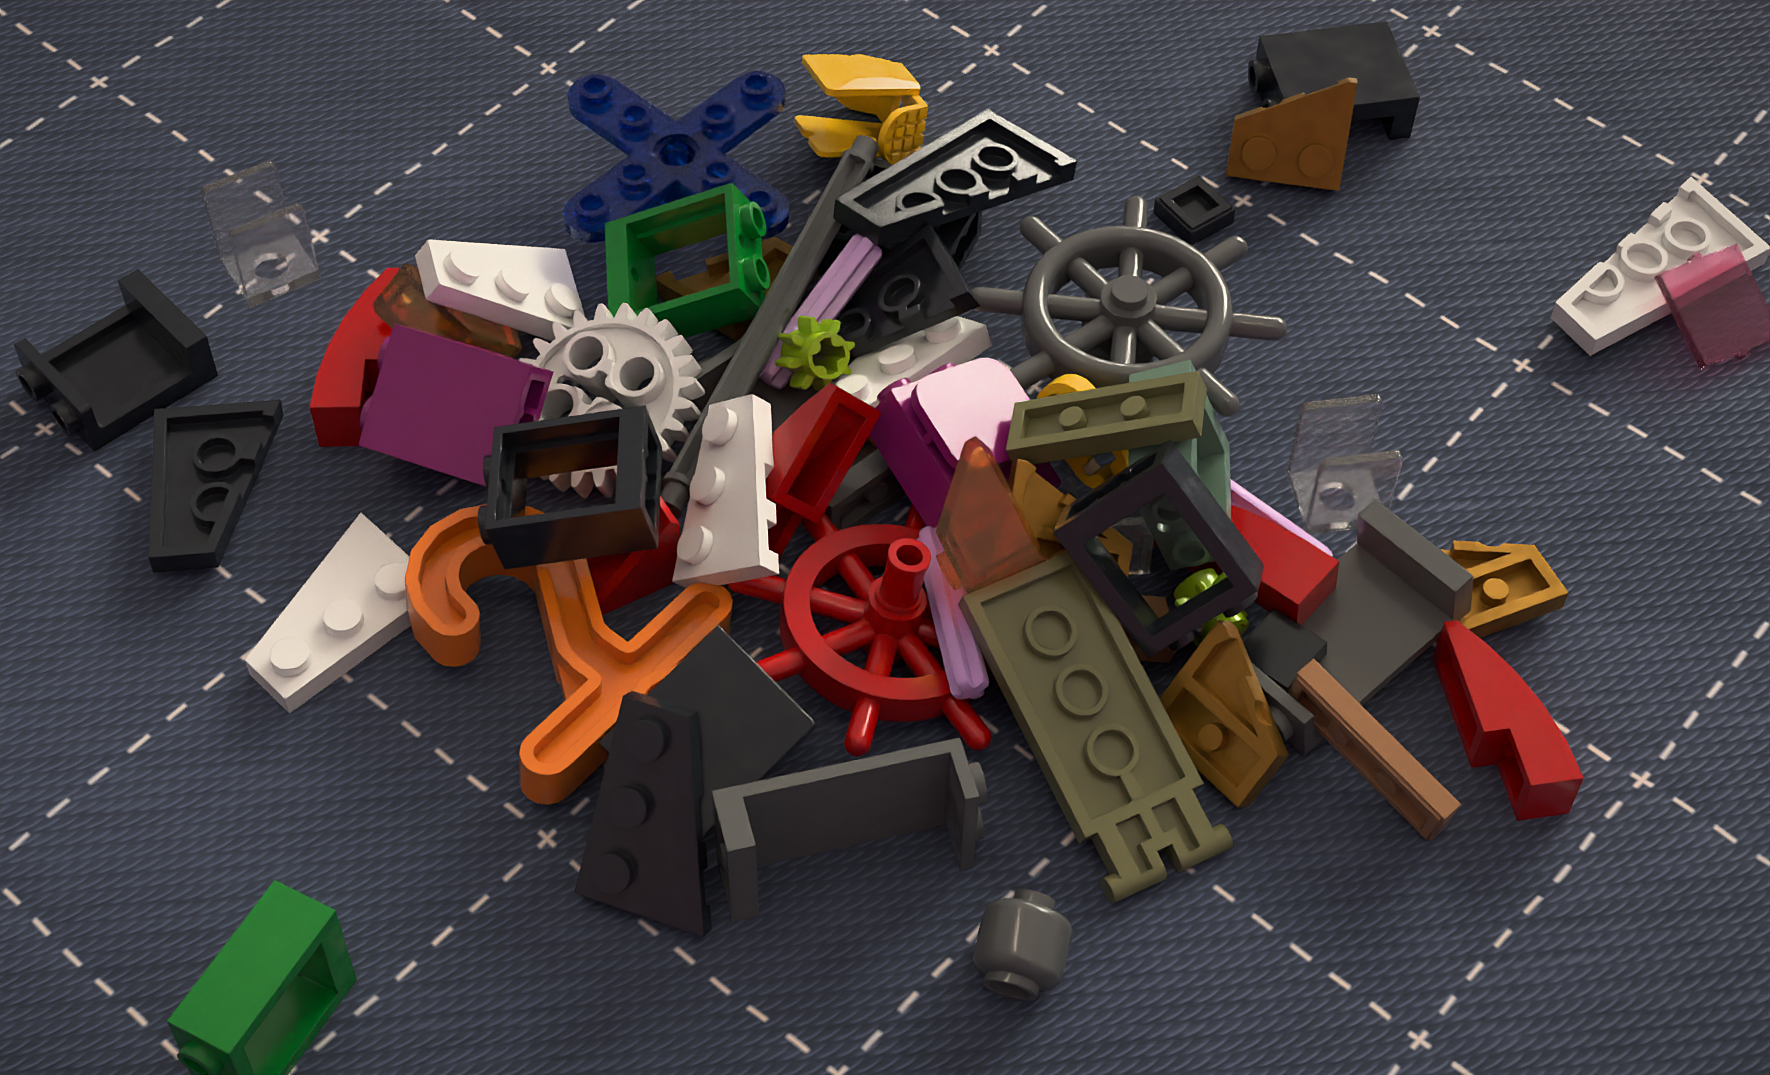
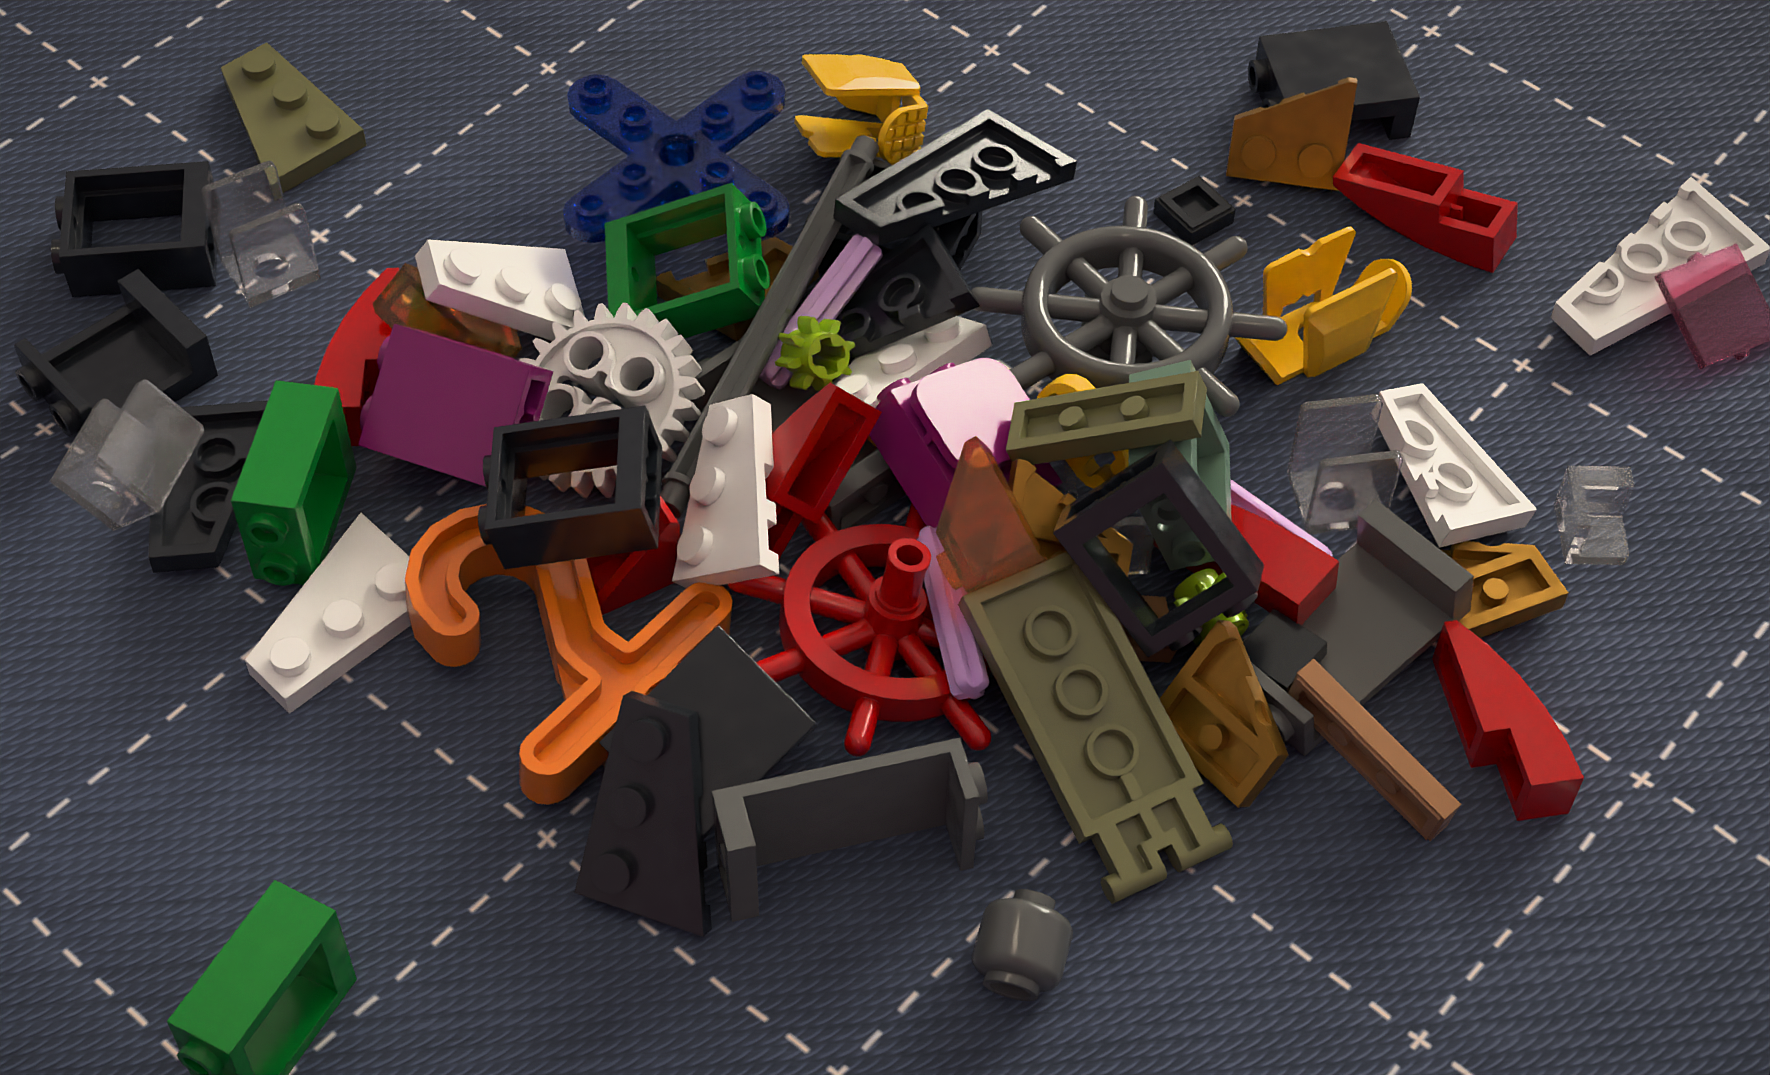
(128, 456): none -> clear piece
(132, 195): none -> black window
(288, 116): none -> olive wing
(294, 482): none -> green window
(1334, 325): none -> yellow piece
(1429, 205): none -> red slope
(1447, 471): none -> white wing
(1591, 514): none -> clear panel

